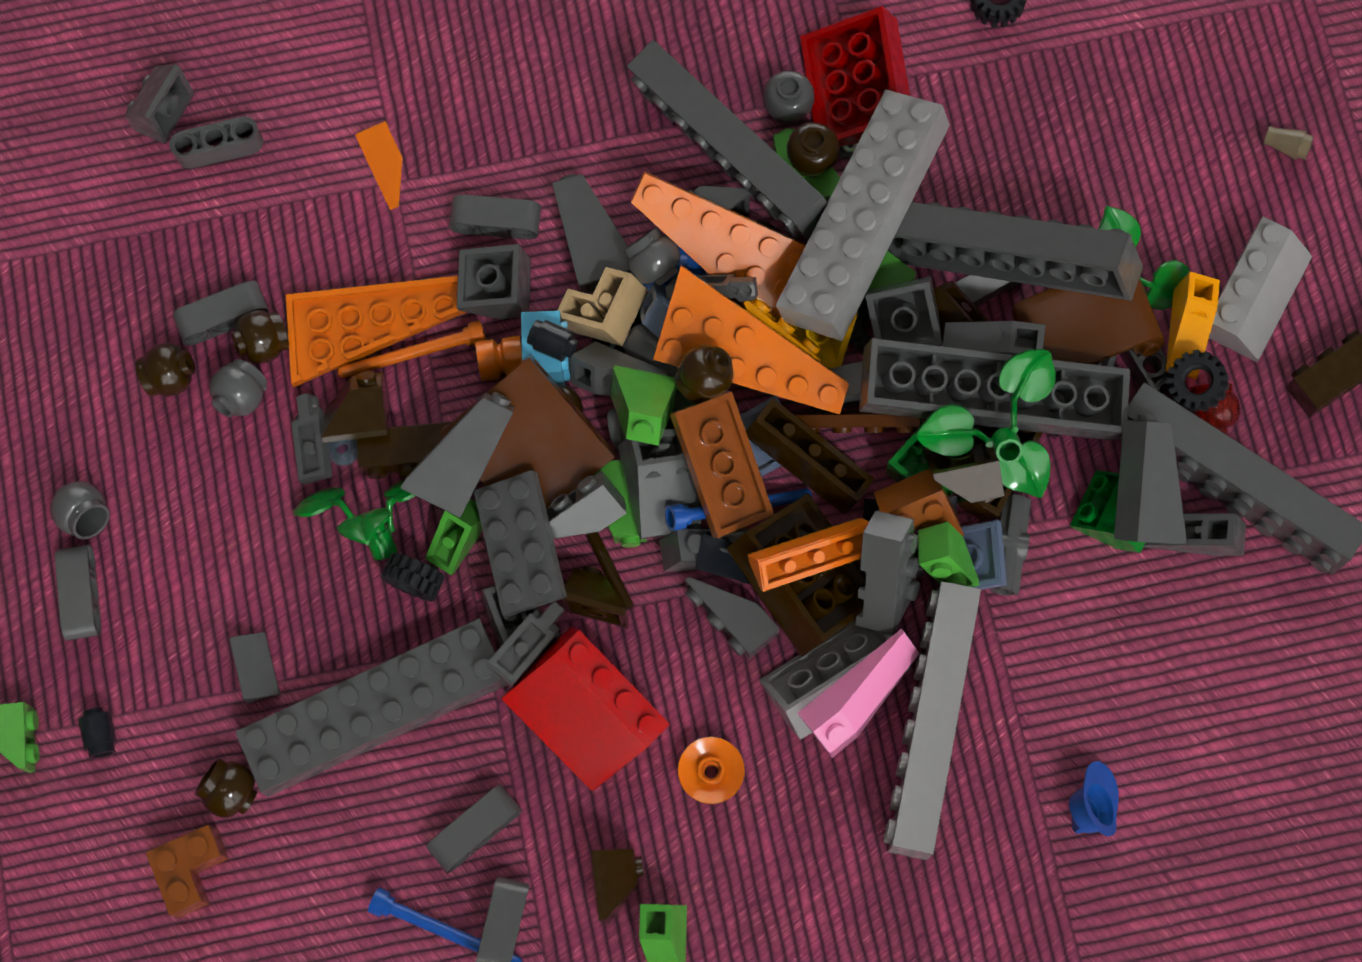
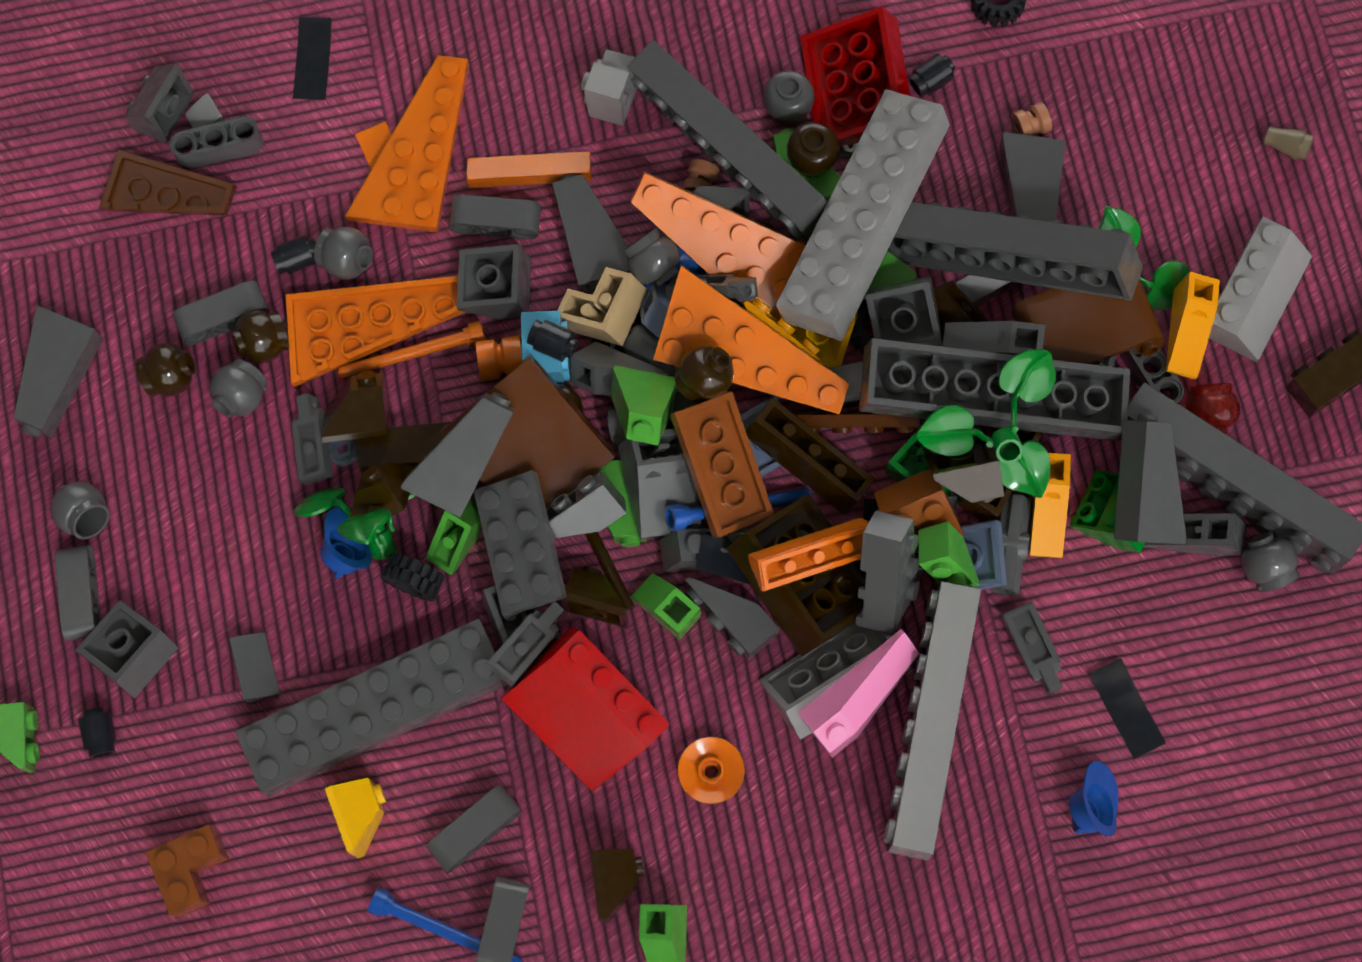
(53, 370): none -> dark grey slope
(127, 649): none -> dark grey slope
(156, 187): none -> reddish brown wing
(203, 112): none -> light grey slope
(227, 788): dark brown piece -> none
(294, 255): none -> black brick
(312, 58): none -> black sticker
(339, 553): none -> blue piece
(343, 252): none -> dark grey piece
(357, 812): none -> yellow slope
(381, 489): none -> dark brown slope
(414, 167): none -> orange wing
(526, 169): none -> orange slope
(609, 88): none -> light grey brick
(667, 605): none -> bright green slope
(700, 174): none -> nougat wheel
(932, 75): none -> black brick
(1032, 121): none -> nougat wheel
(1032, 174): none -> dark grey slope
(1034, 646): none -> dark grey hinge
(1050, 511): none -> light orange slope
(1127, 708): none -> black sticker
(1192, 362): black tyre -> none
(1270, 562): none -> dark grey piece

